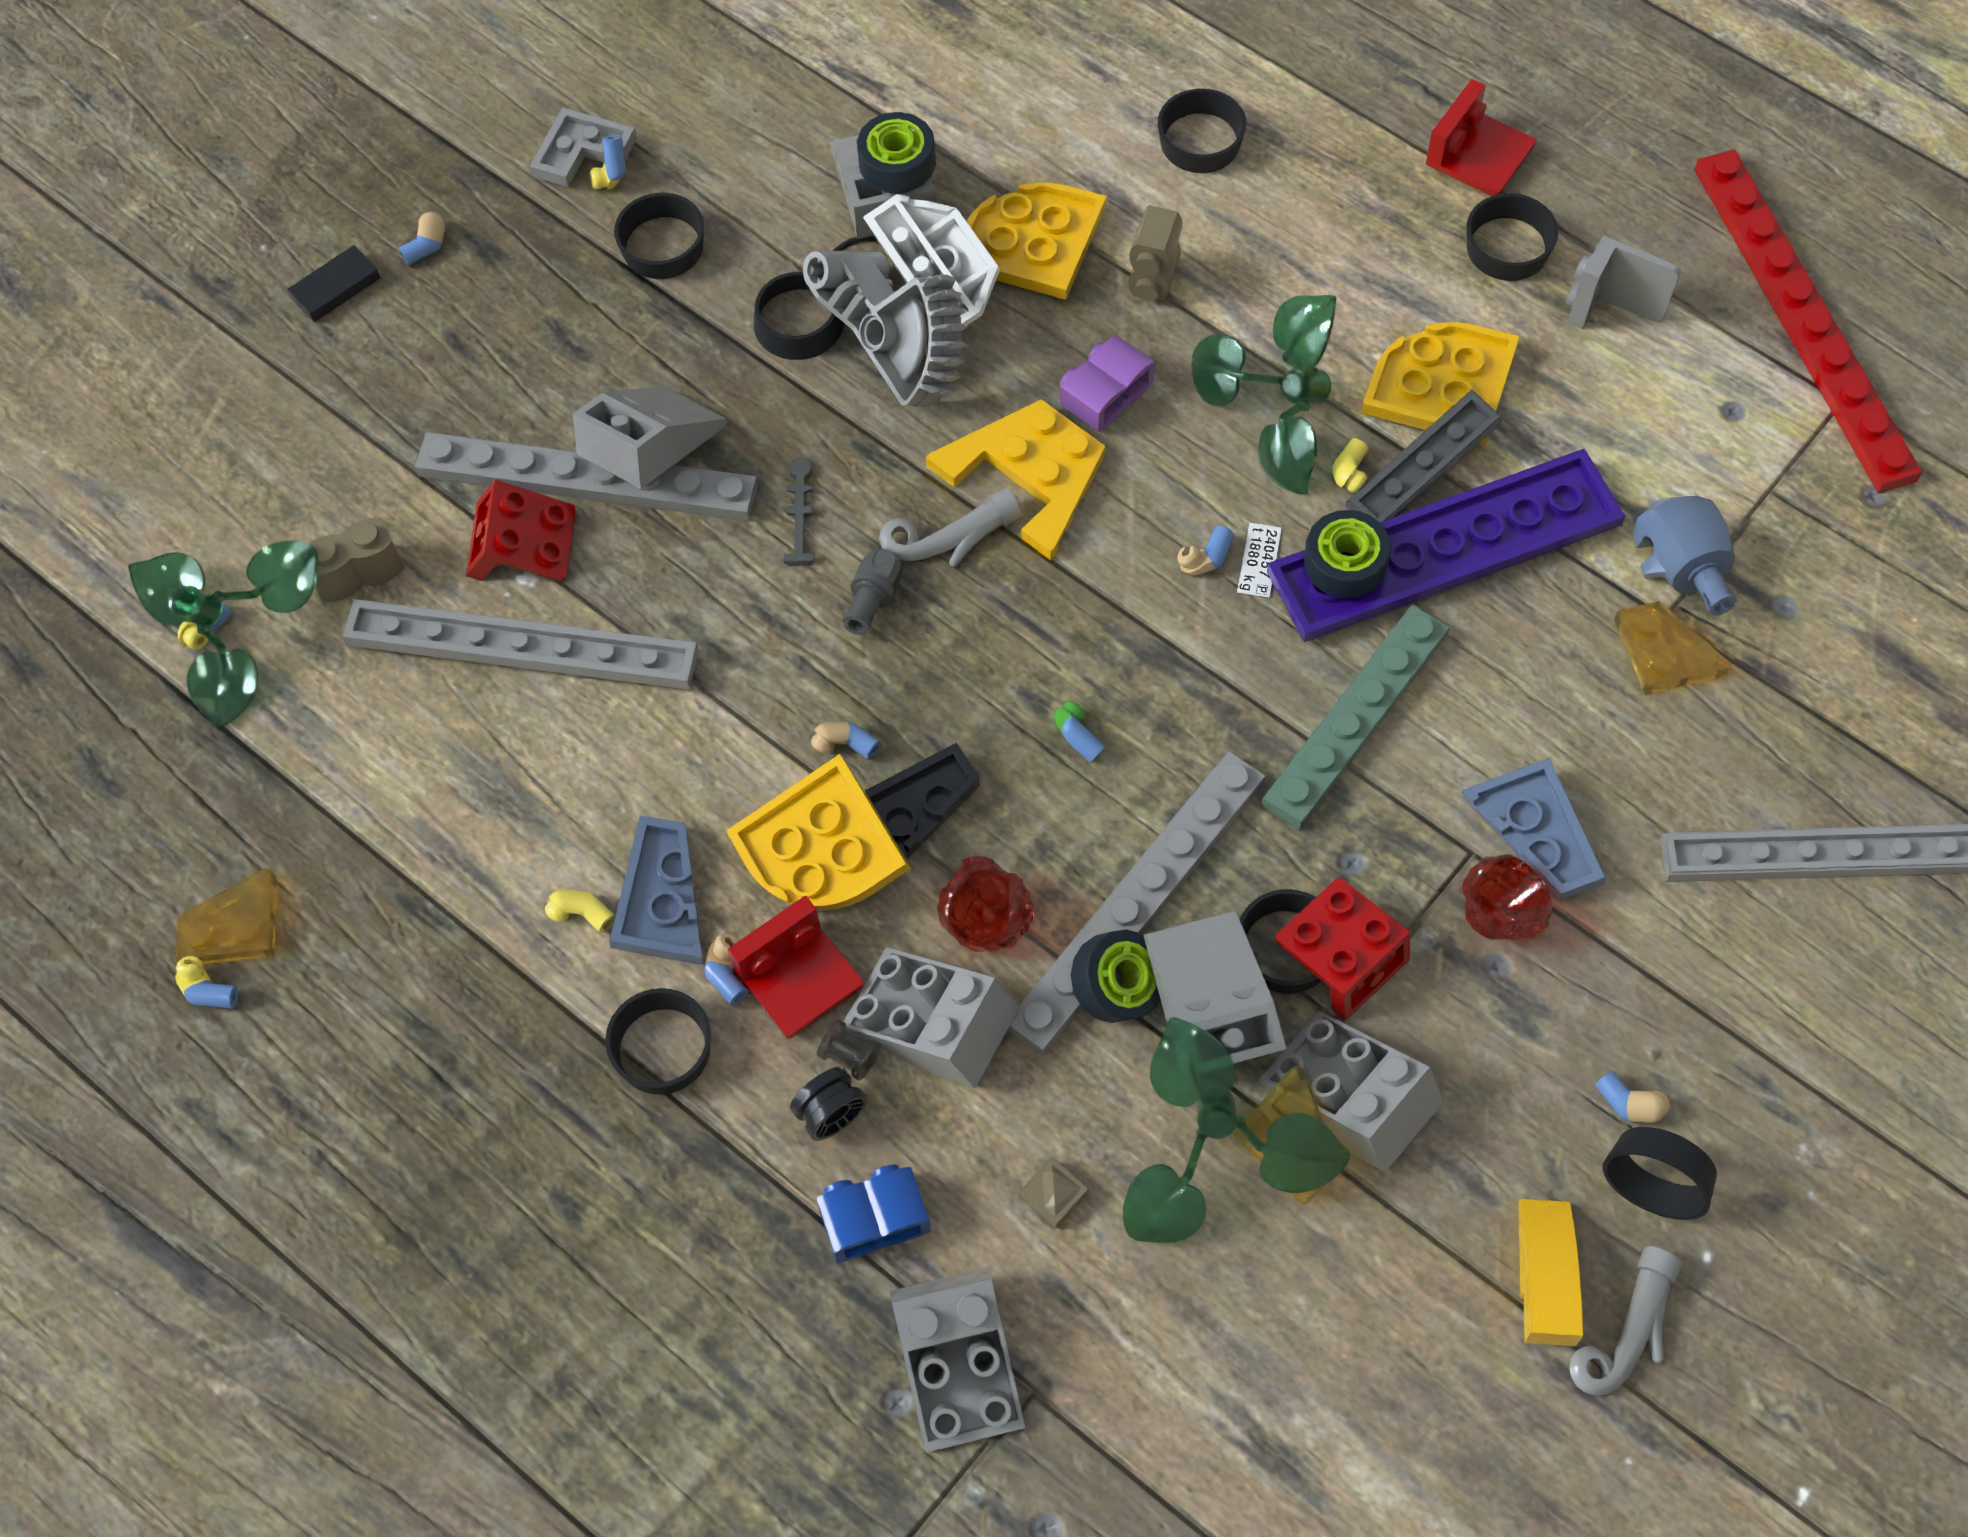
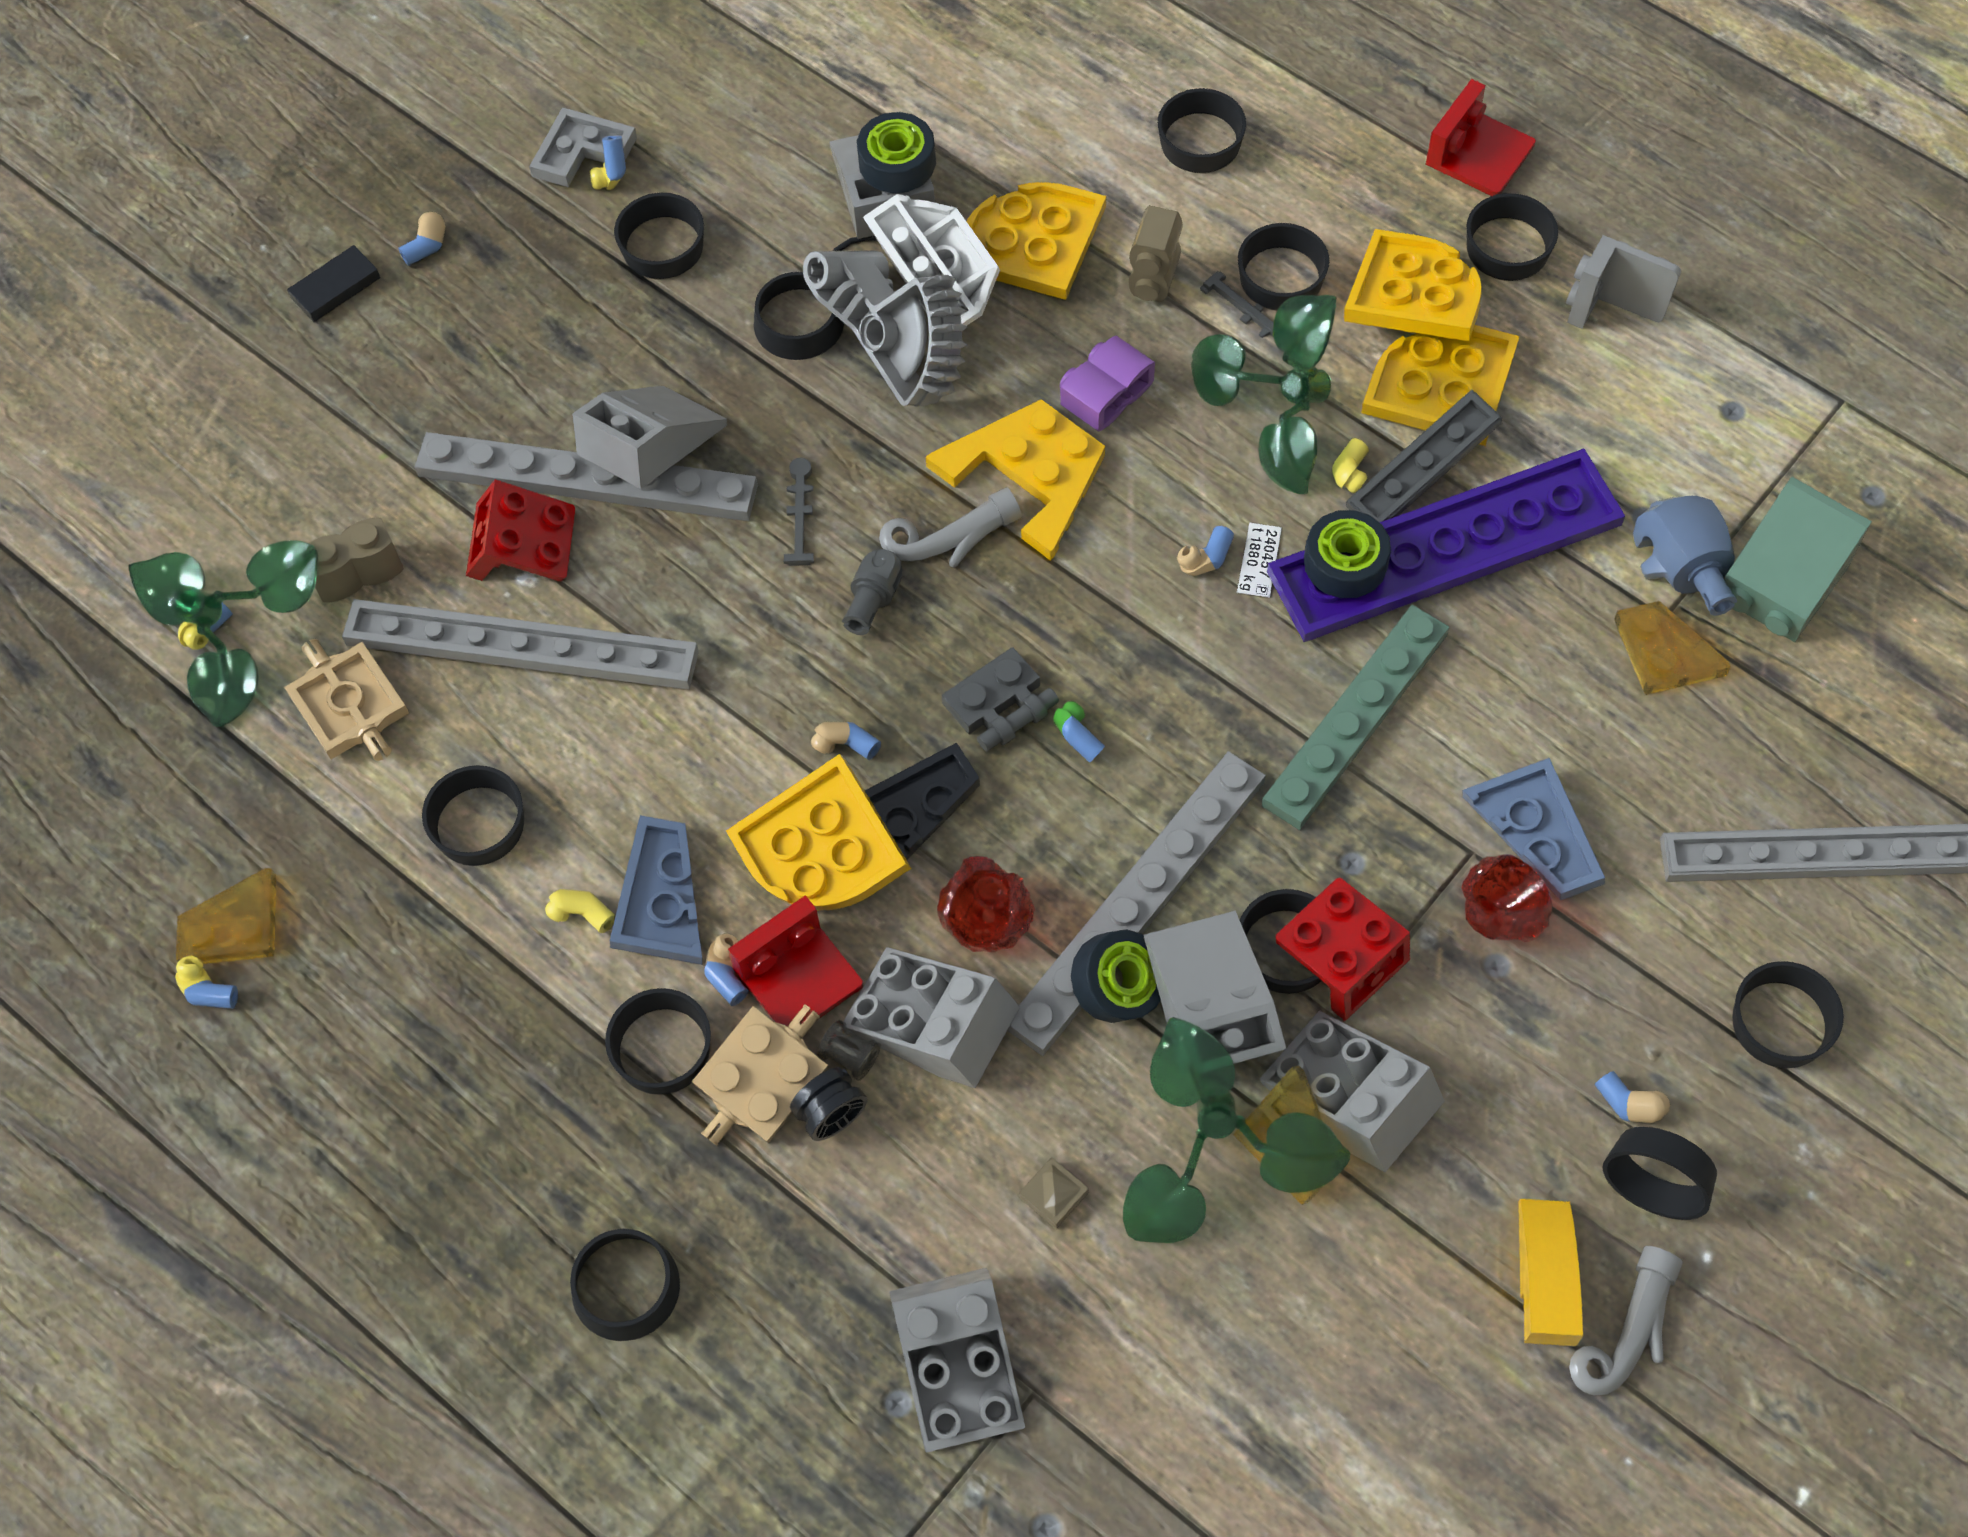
(346, 700): none -> tan plate
(461, 781): none -> black tyre
(645, 1323): none -> black tyre
(759, 1074): none -> tan plate
(873, 1212): blue brick -> none
(994, 689): none -> dark grey plate
(1250, 312): none -> dark grey piece
(1281, 236): none -> black tyre
(1415, 287): none -> yellow plate
(1795, 558): none -> sand green slope
(1804, 979): none -> black tyre
(1808, 322): red plate -> none

